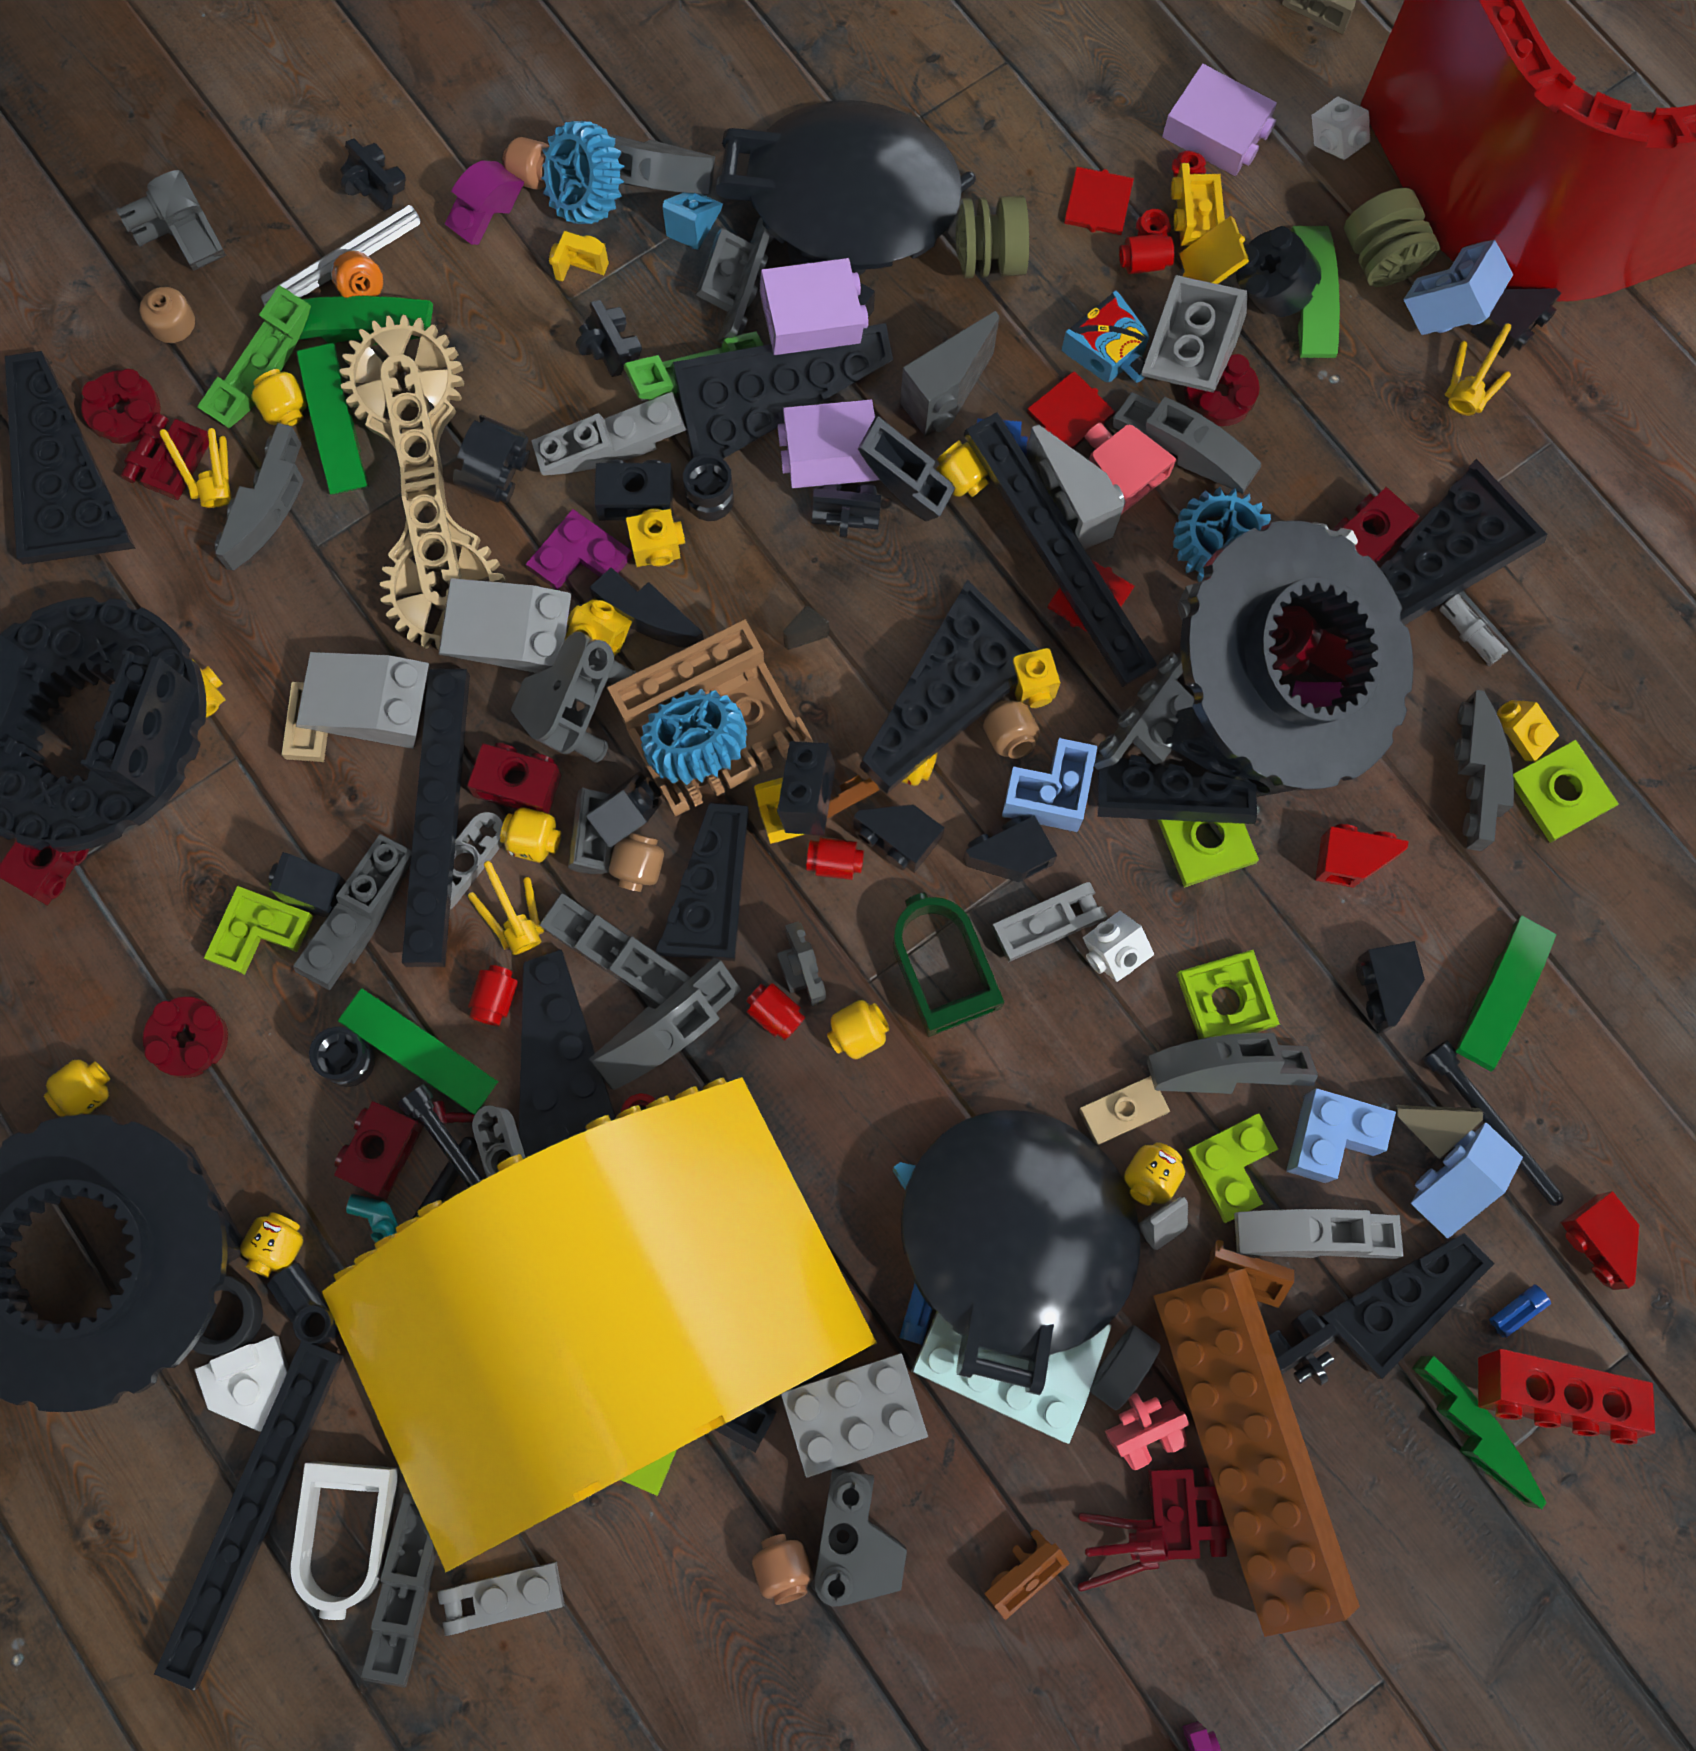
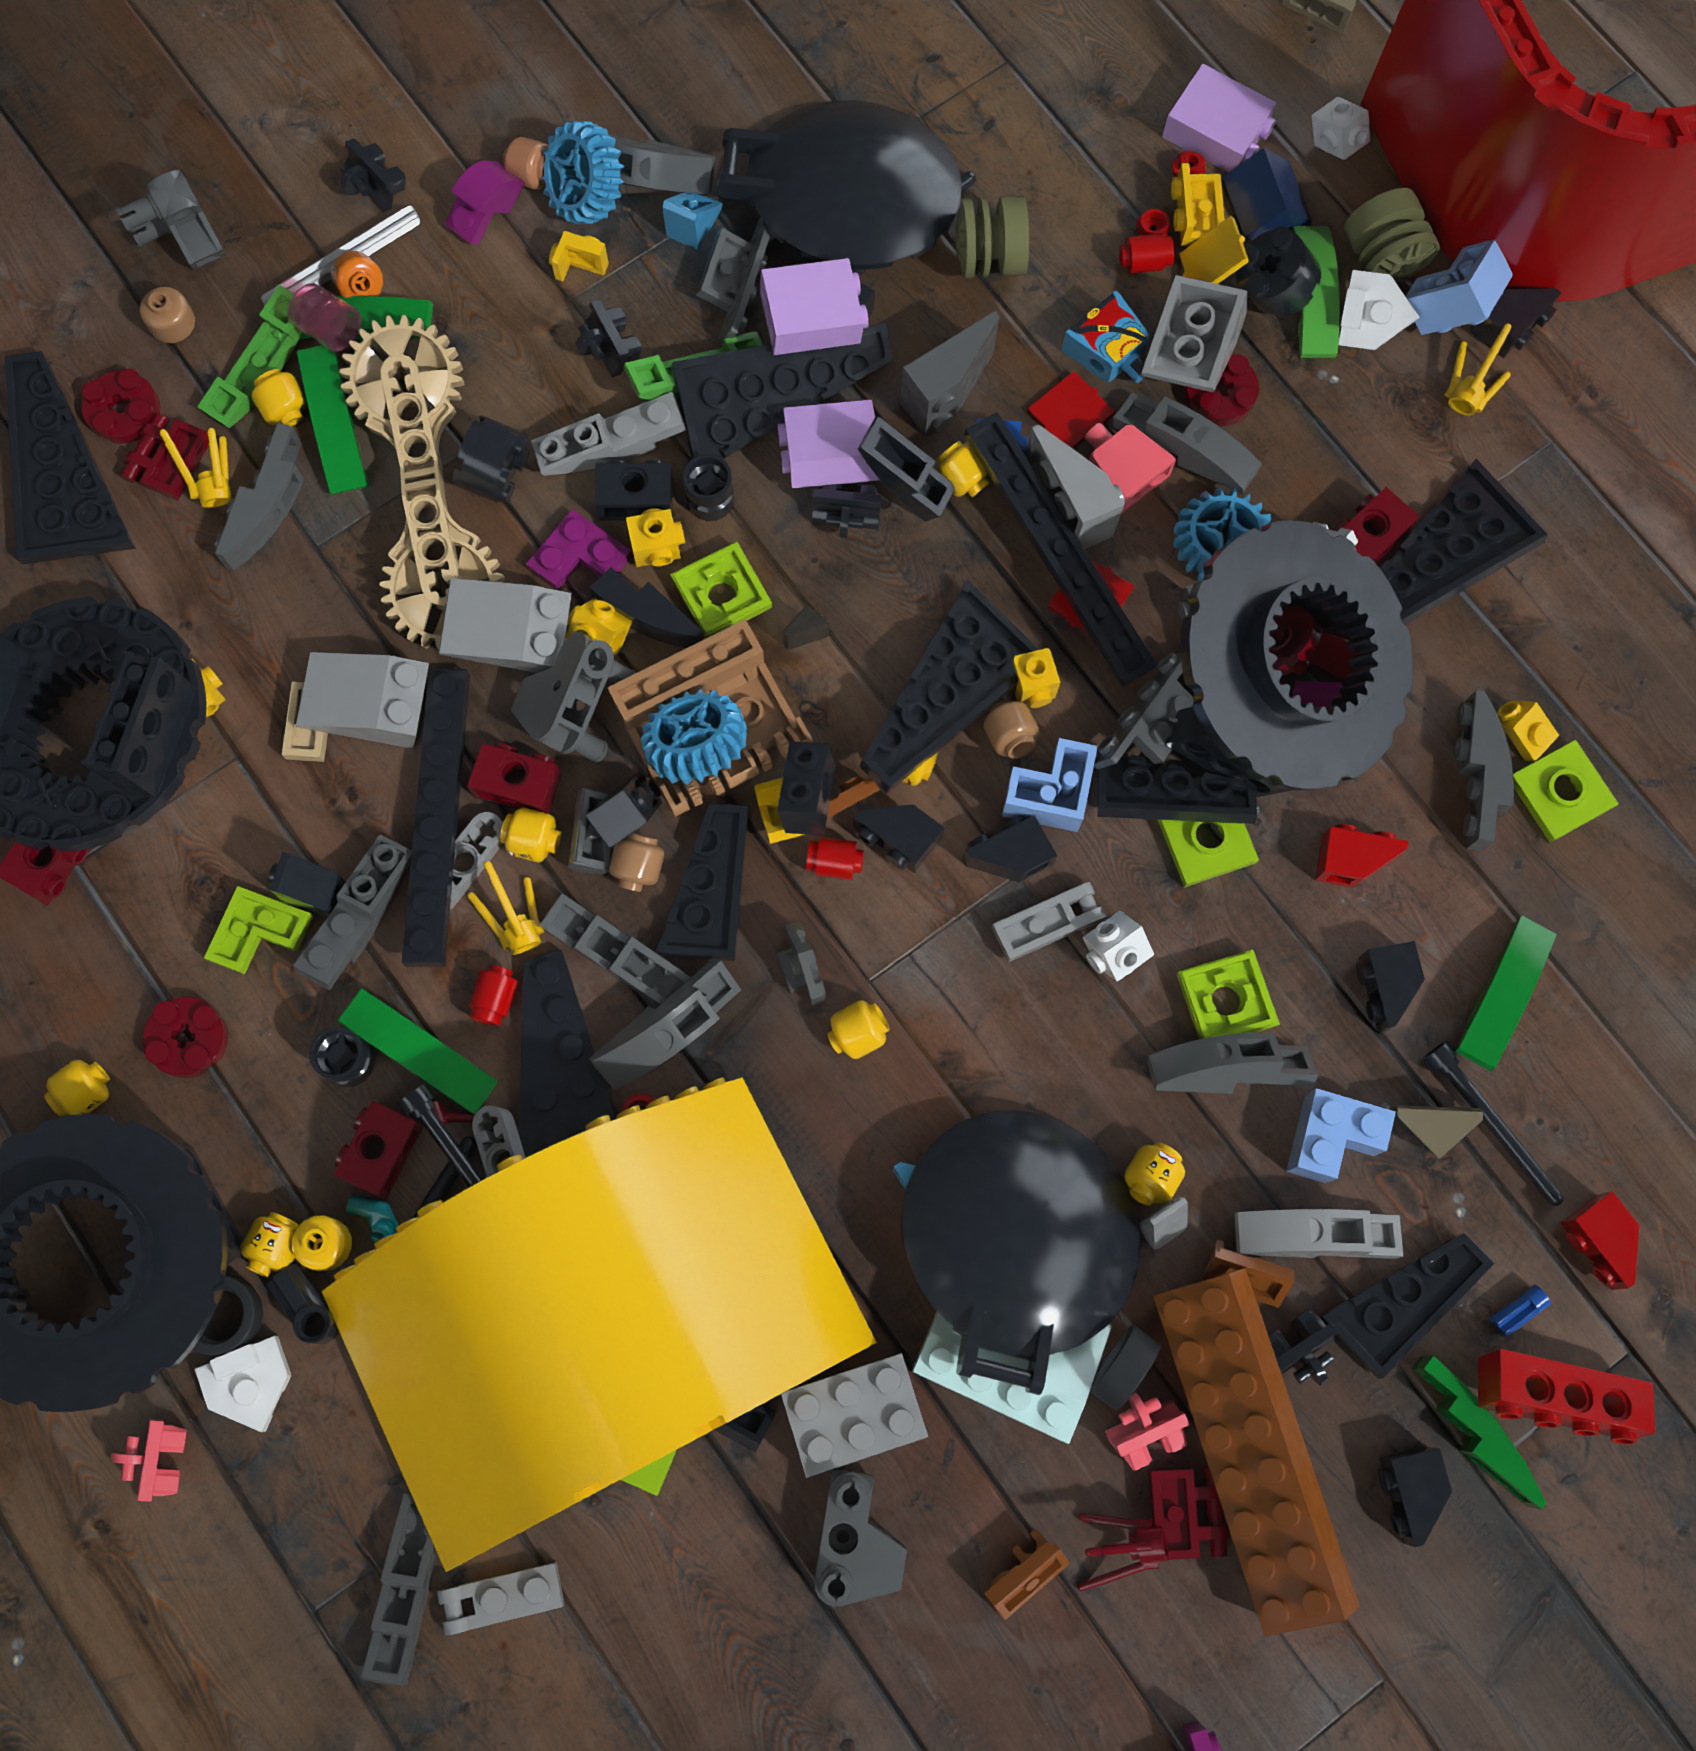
(153, 1480): none -> coral hips
(248, 1516): black plate -> none
(324, 317): none -> clear pink wheel
(335, 1243): none -> yellow head
(346, 1477): white window -> none
(721, 567): none -> lime piece
(774, 1011): red brick -> none
(782, 1569): nougat head -> none
(916, 1318): blue piece -> none
(962, 1009): dark green window -> none
(1099, 200): red piece -> none
(1123, 1111): tan plate -> none
(1222, 1163): lime plate -> none
(1265, 195): none -> dark blue slope
(1374, 311): none -> white plate
(1417, 1492): none -> black slope
(1469, 1182): light blue brick -> none
(1473, 630): light grey pin -> none

